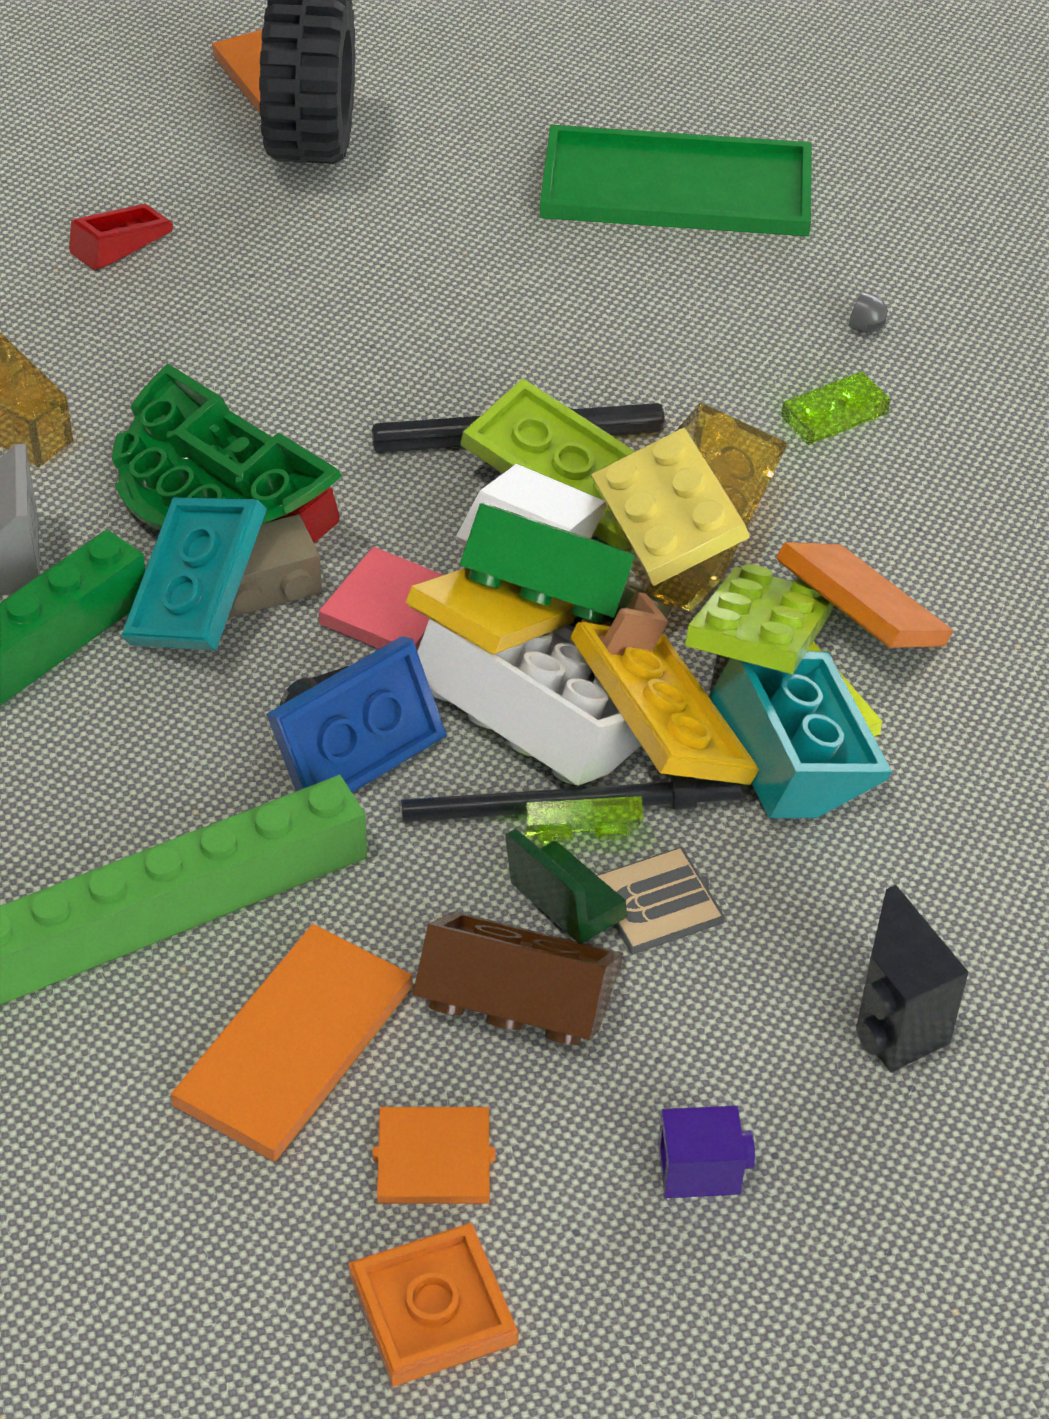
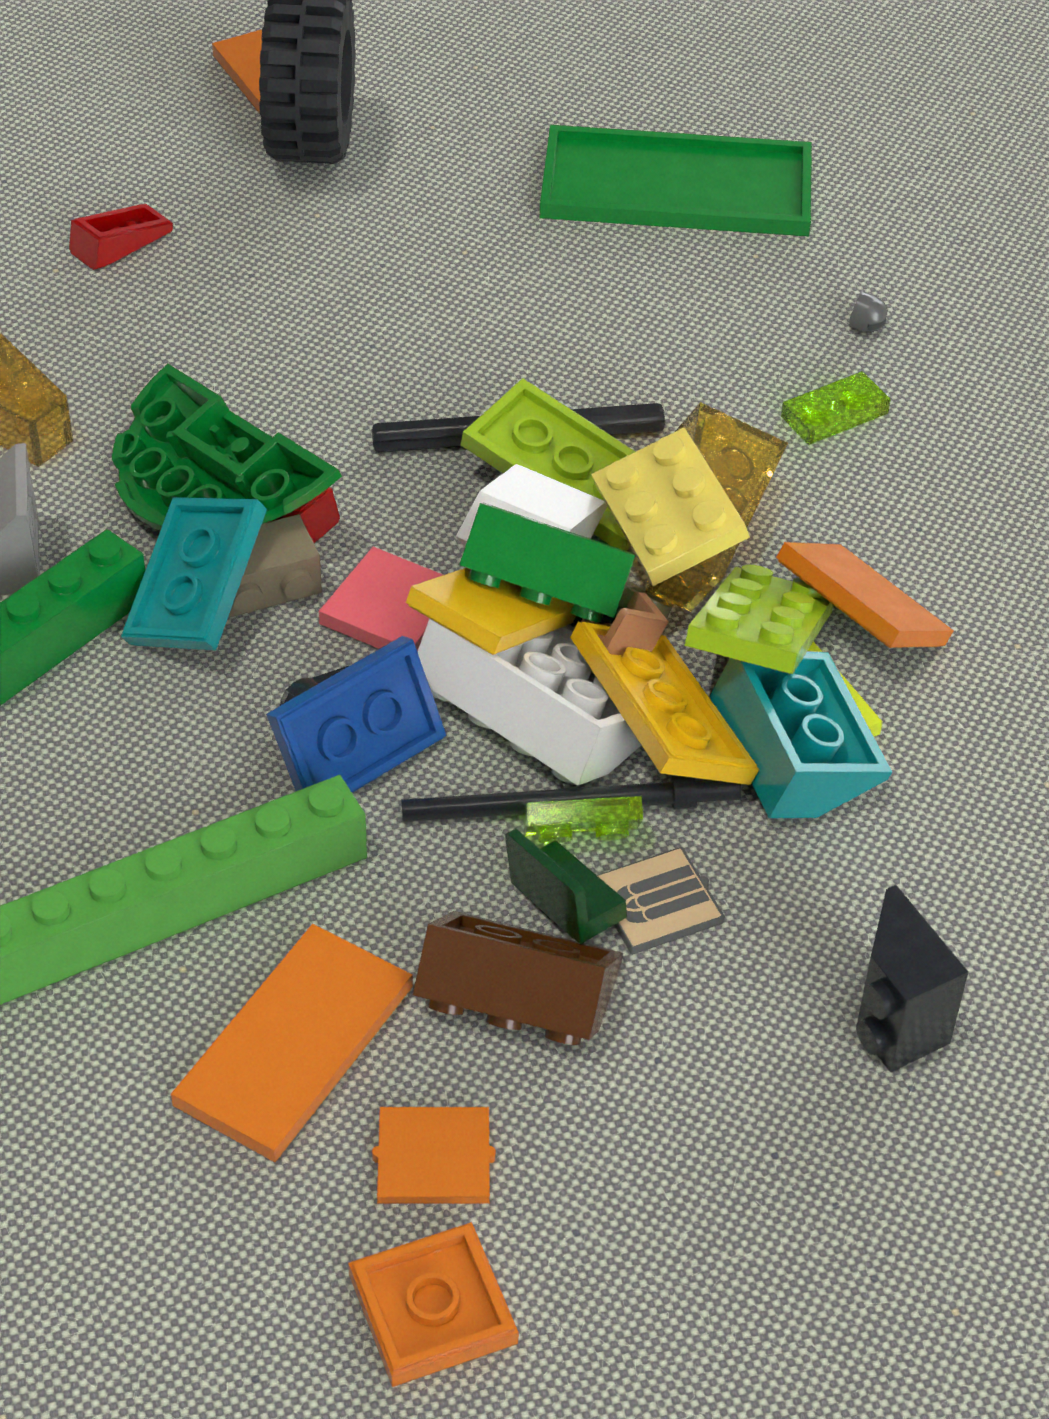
(704, 1151): dark purple brick -> none

